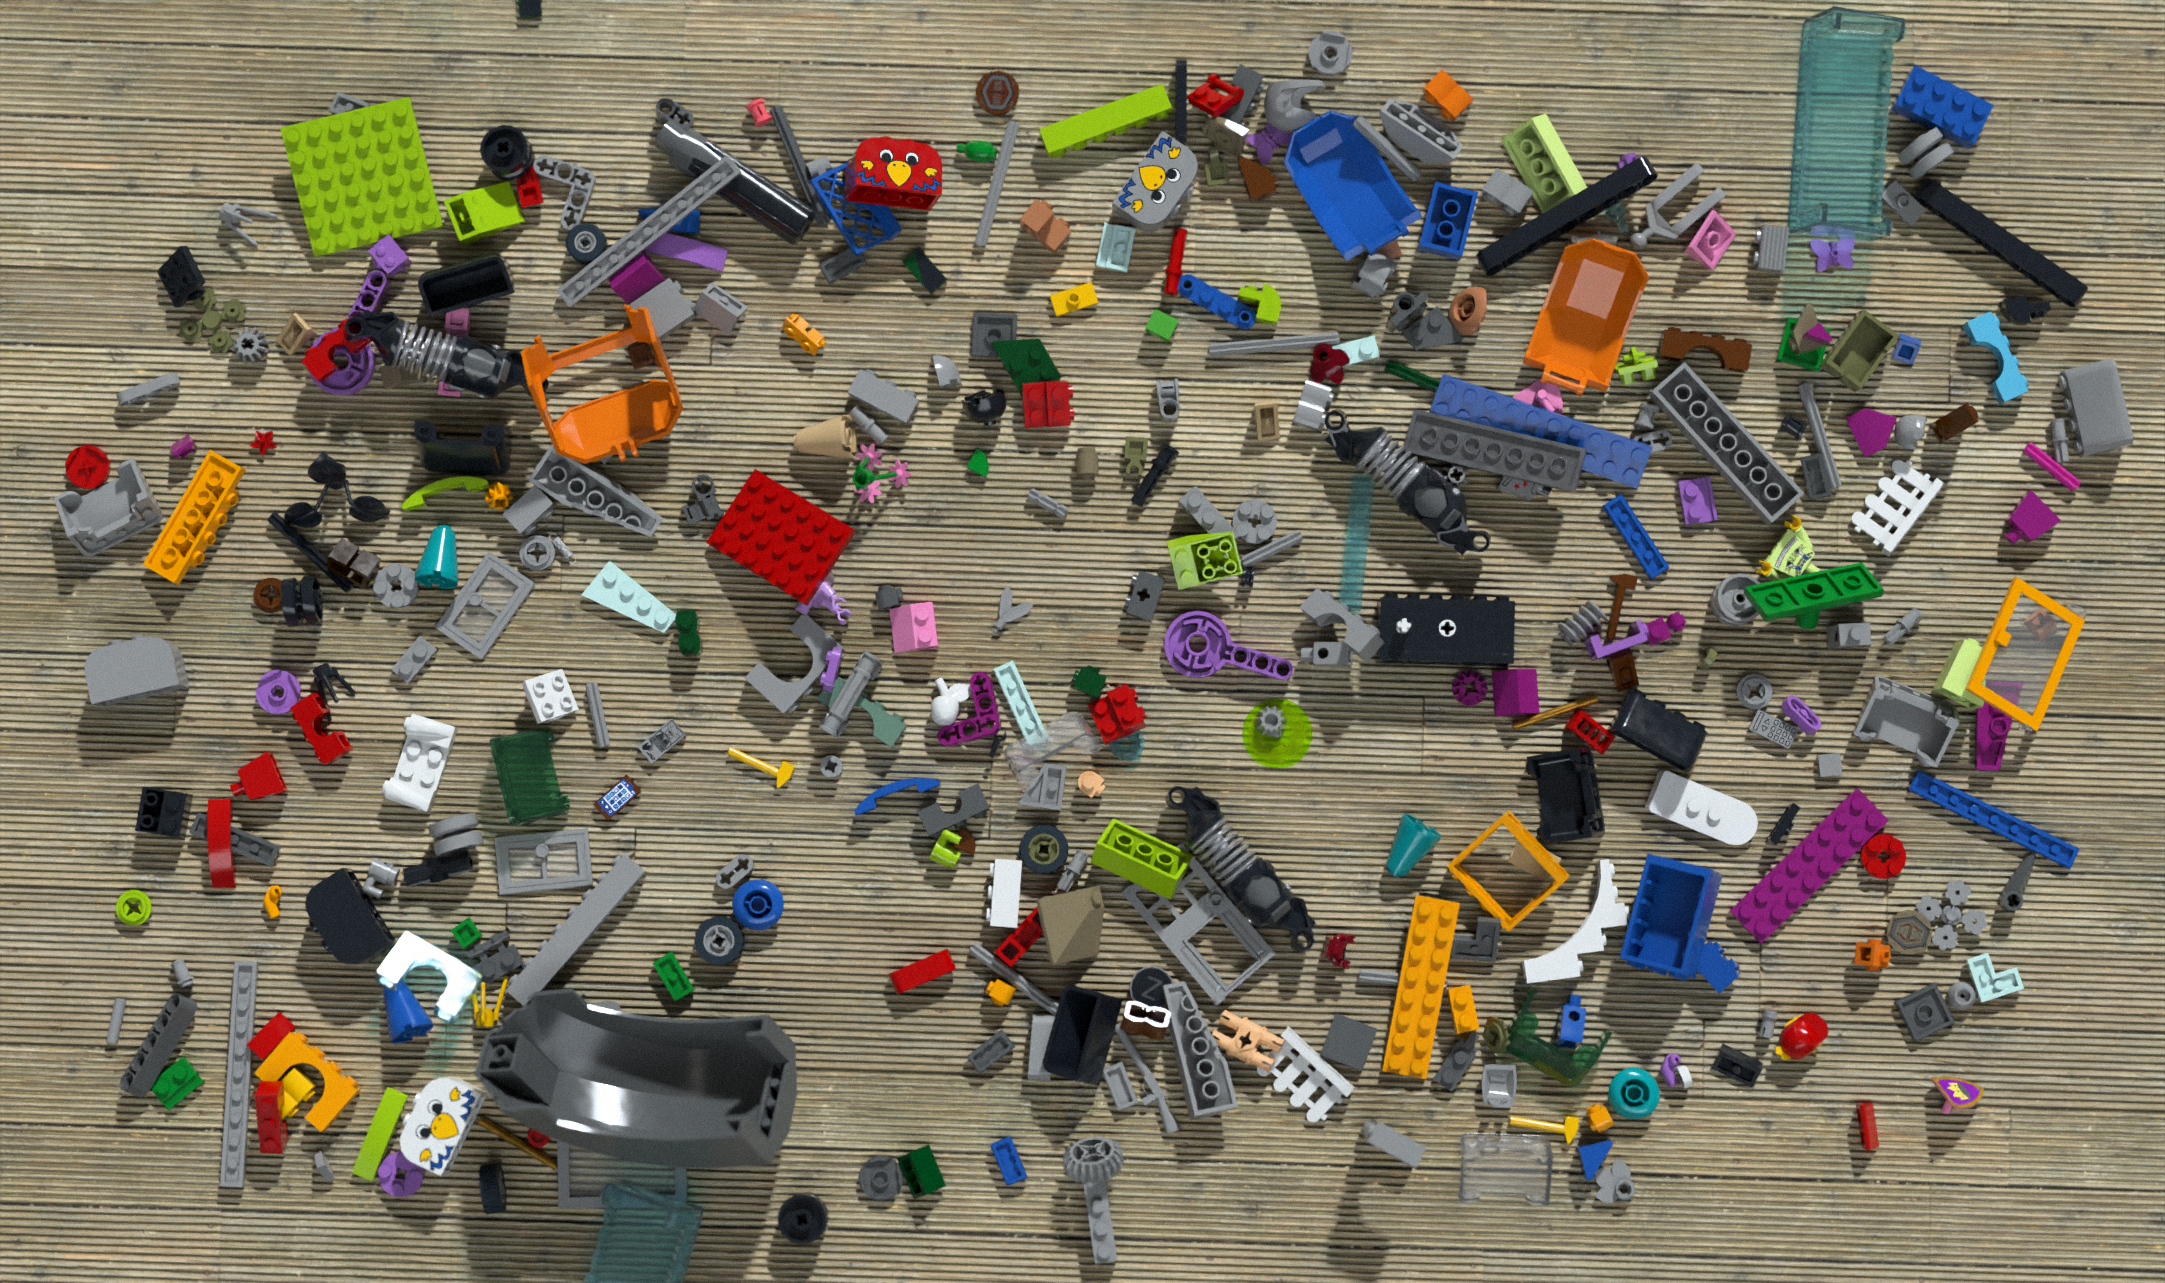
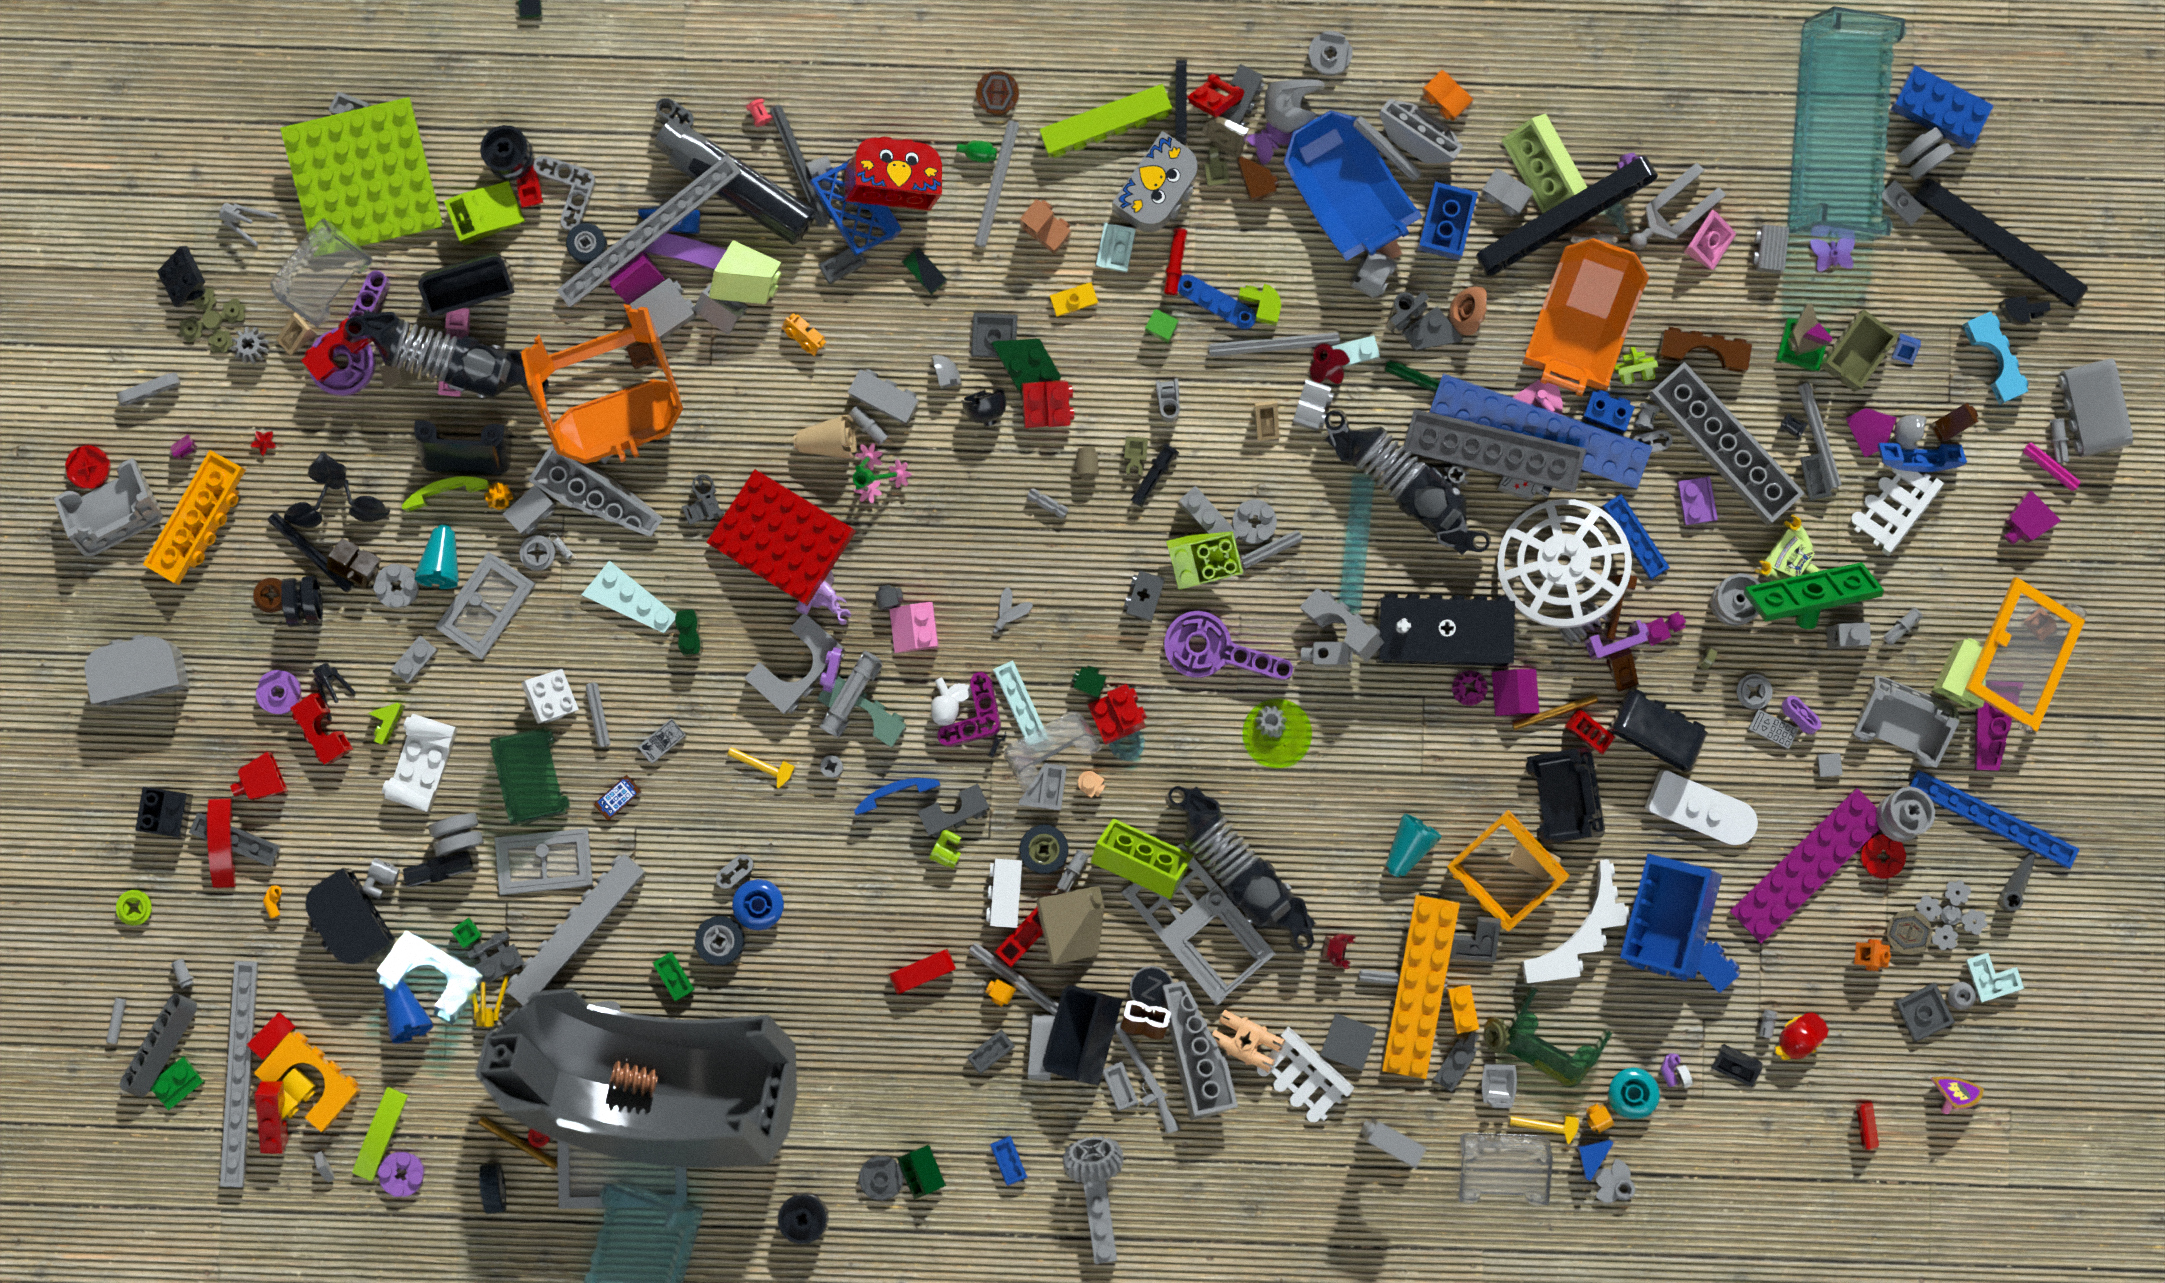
(318, 272): none -> clear windscreen
(389, 256): medium lavender head -> none
(390, 717): none -> lime slope
(440, 1123): white brick -> none
(633, 1079): none -> nougat piece
(745, 276): none -> yellowish green slope
(966, 843): reddish brown tile -> none
(979, 463): green tile -> none
(1248, 577): black bush -> none
(1564, 575): none -> white dish
(1568, 1032): blue torso -> none
(1608, 411): none -> blue brick
(1783, 825): black plate -> none
(1905, 814): none -> light grey wheel
(1922, 460): none -> blue slope

